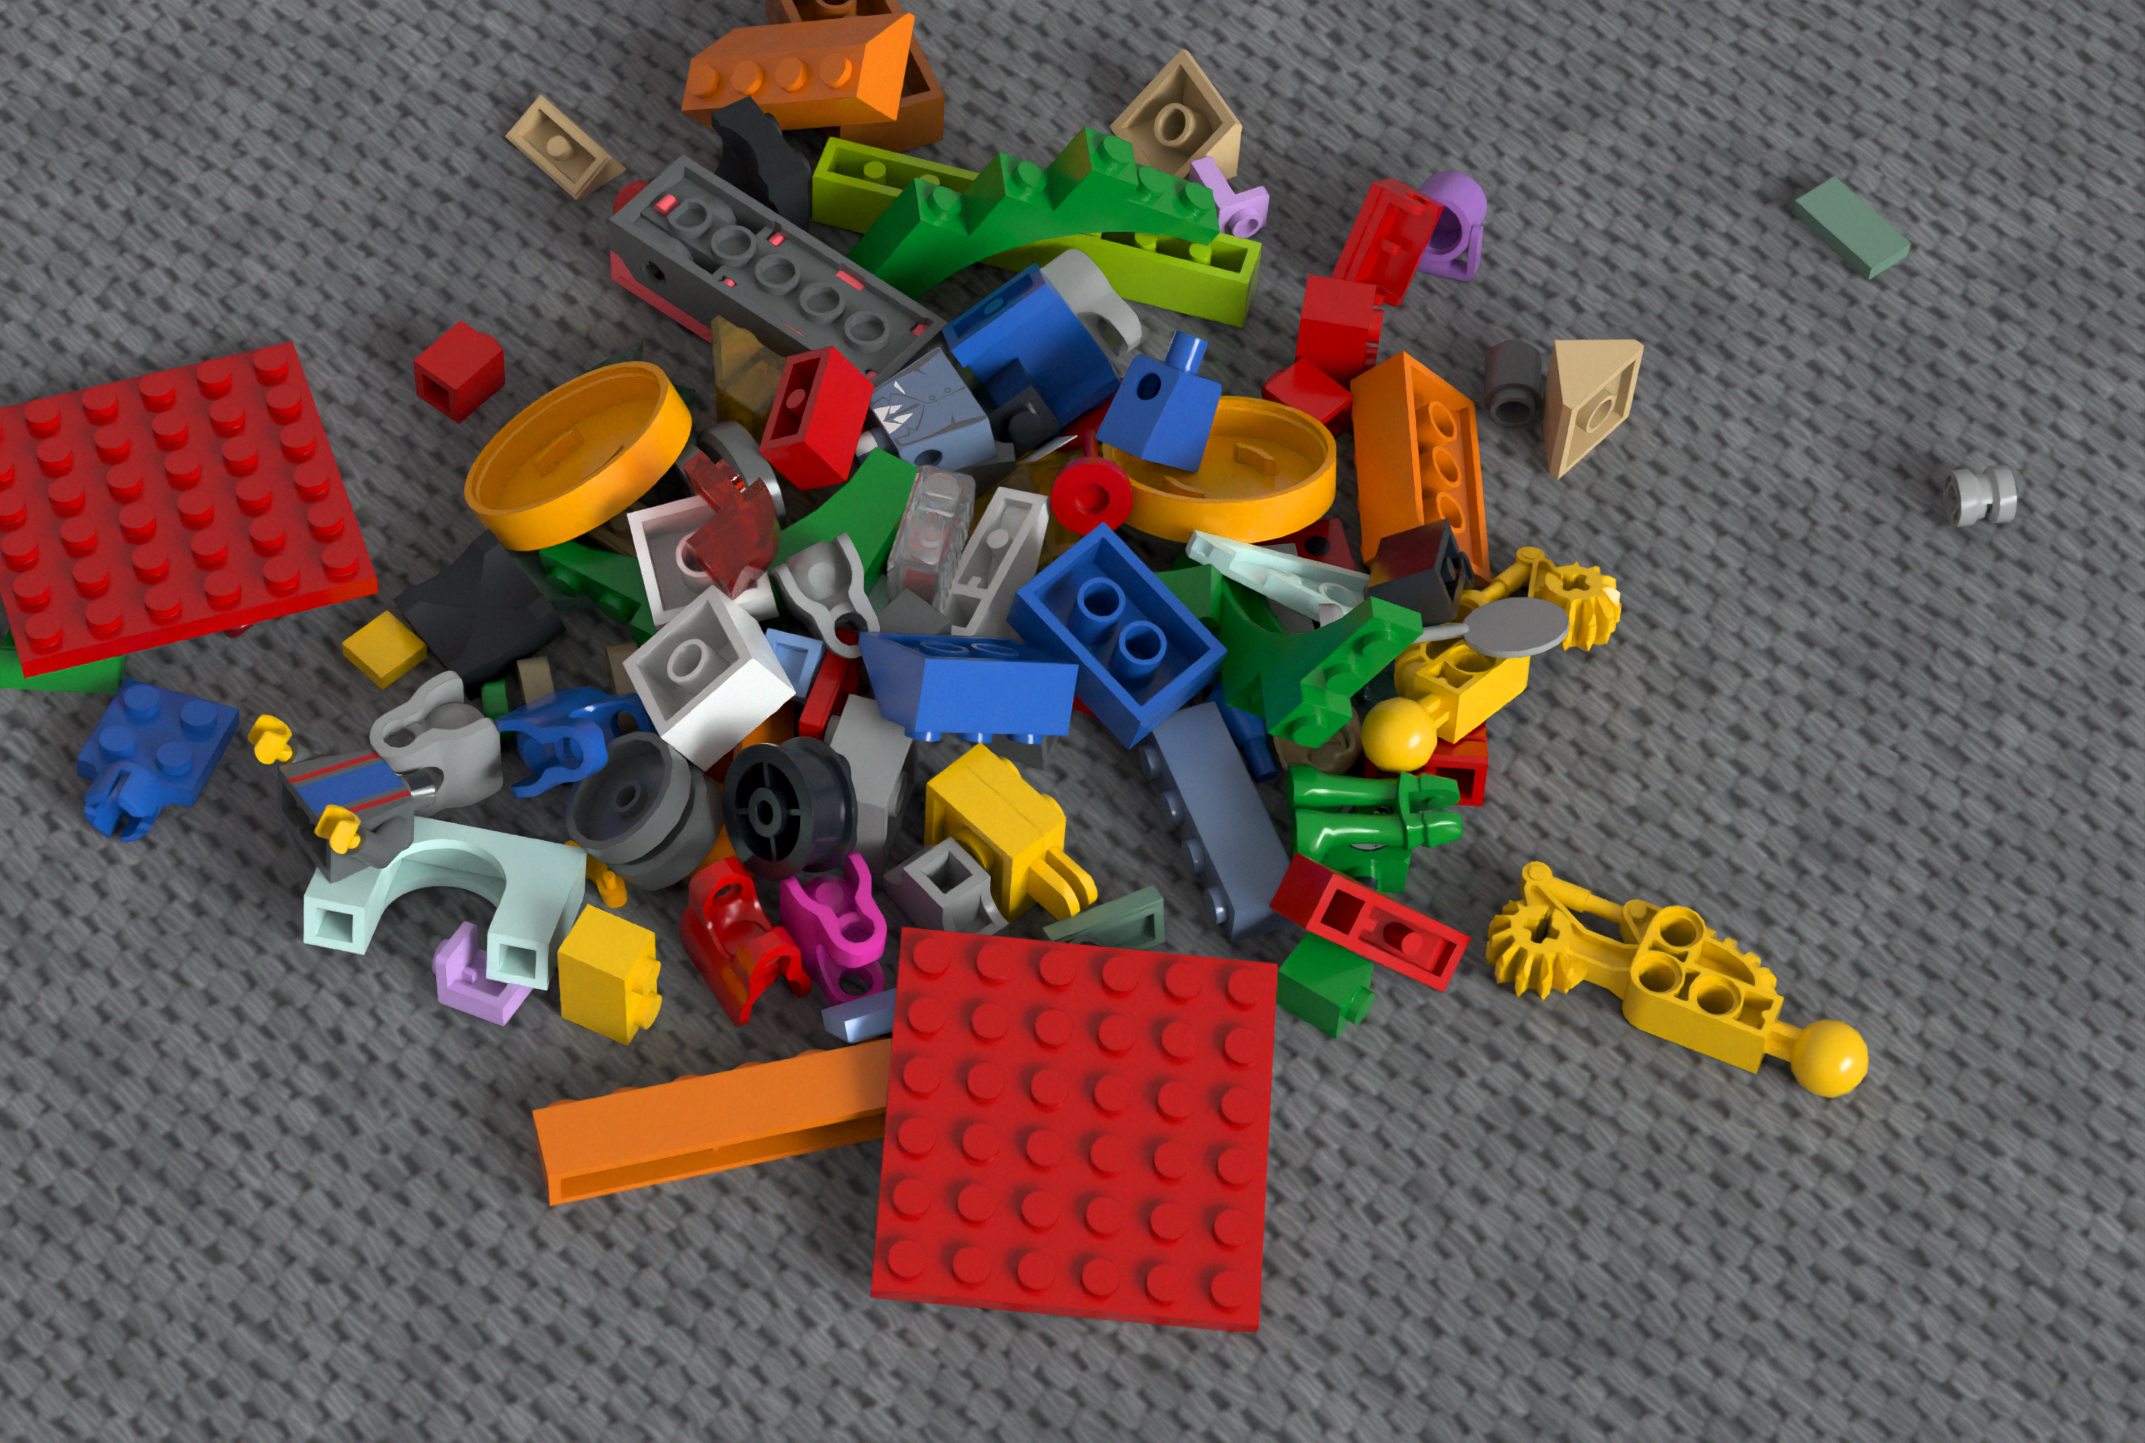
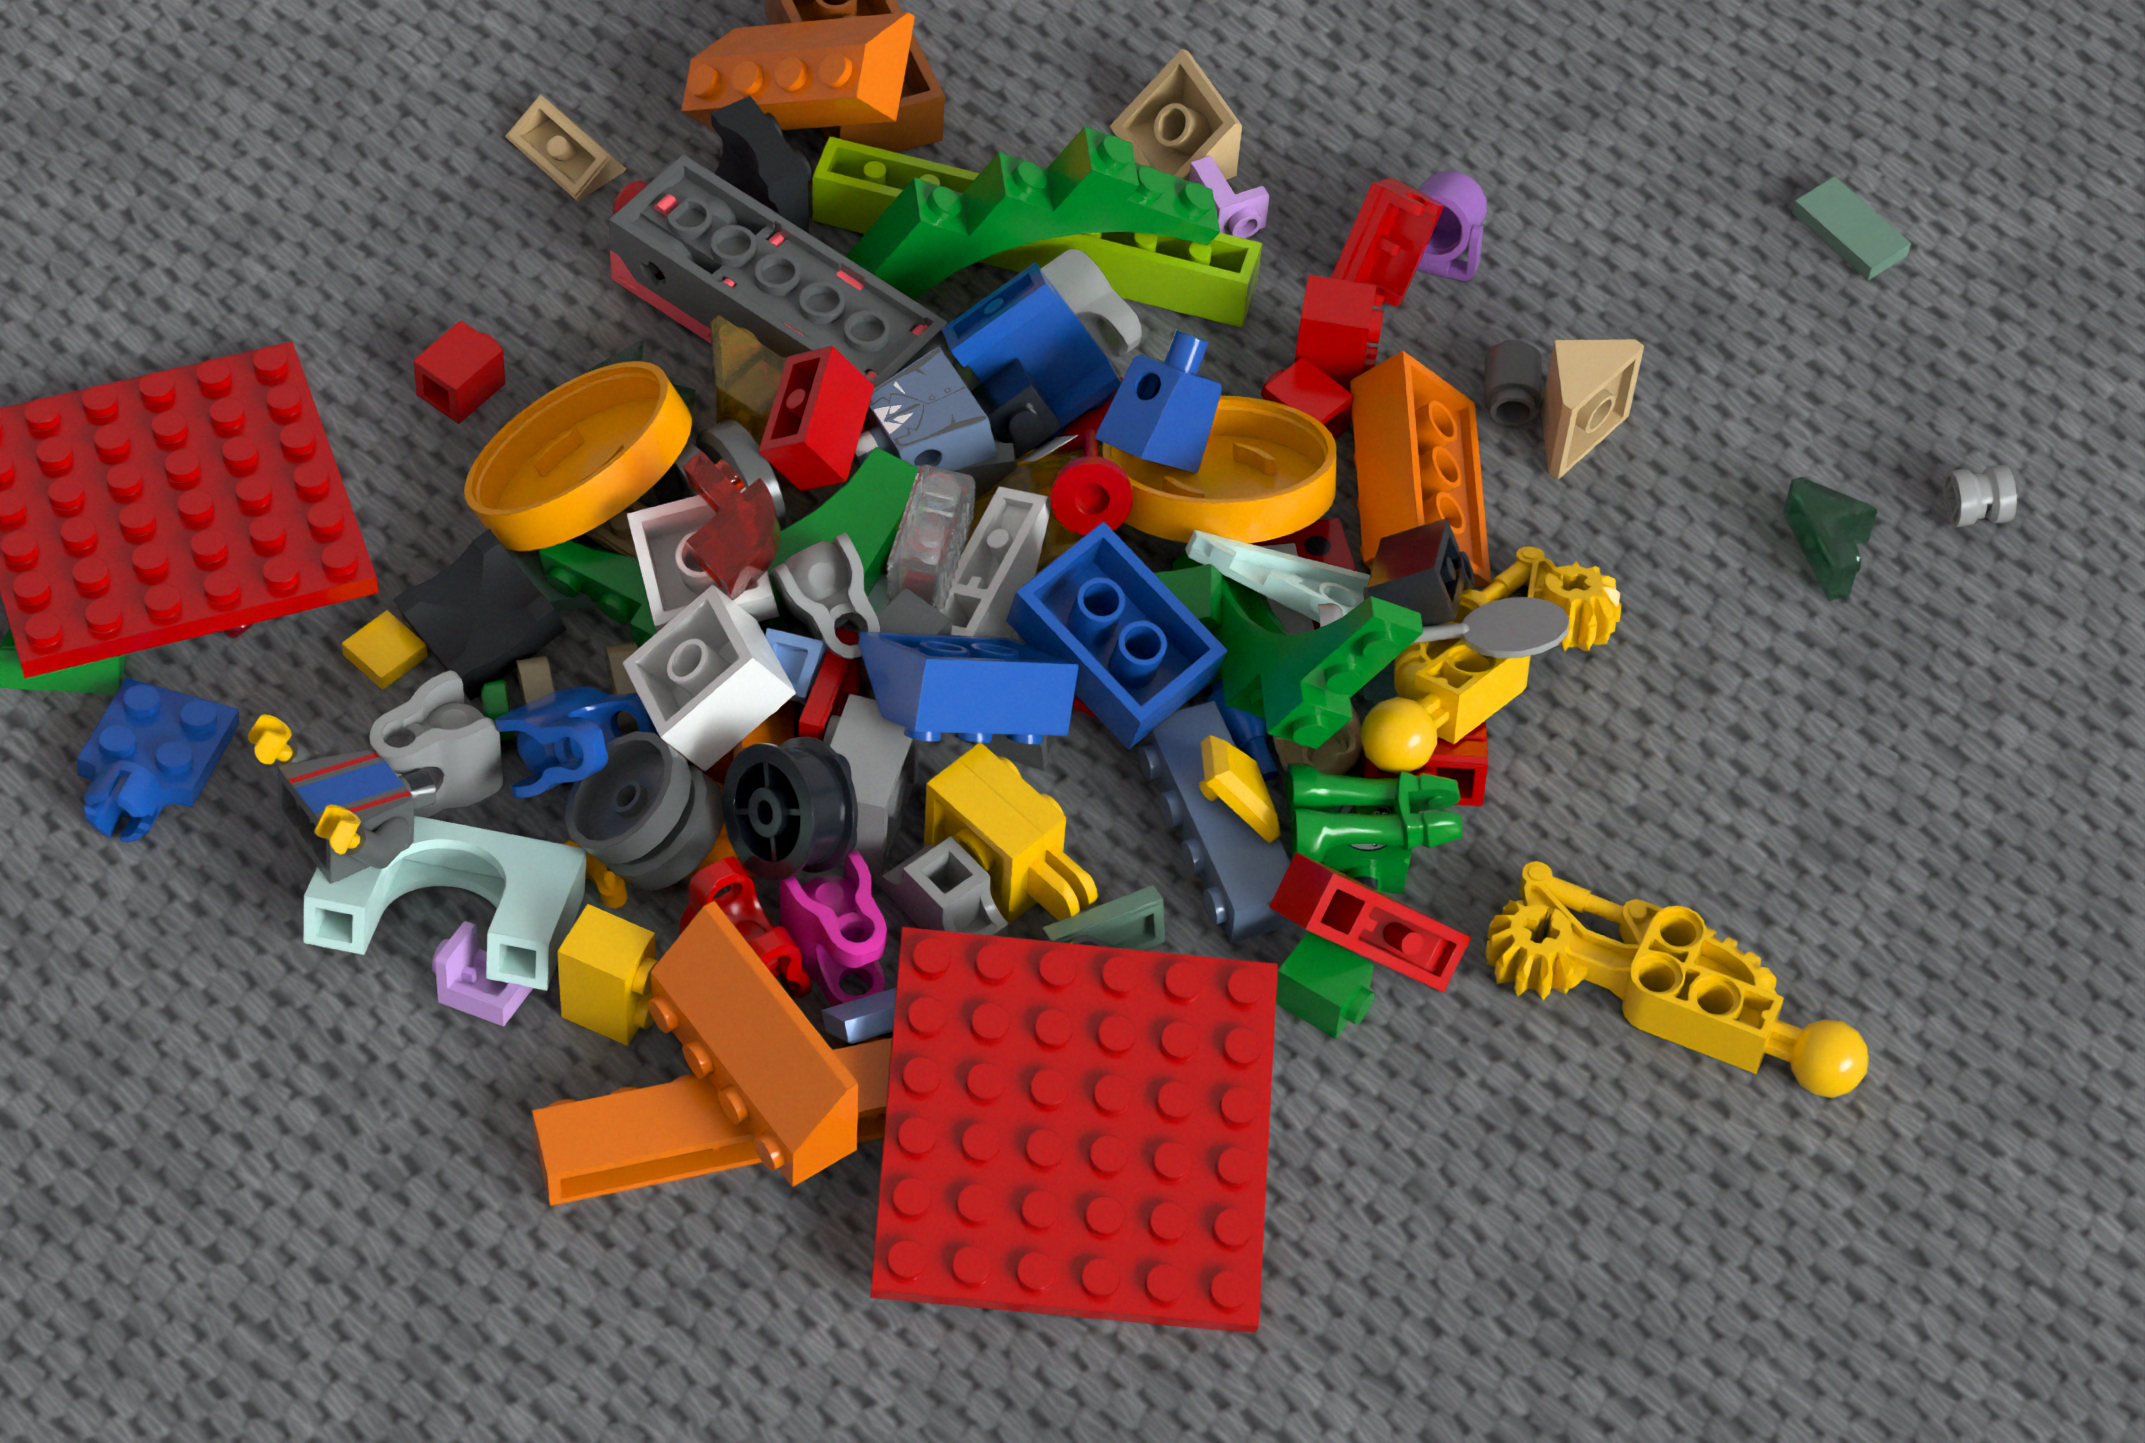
(755, 1048): none -> orange slope
(1239, 784): none -> yellow piece
(1827, 531): none -> clear green slope

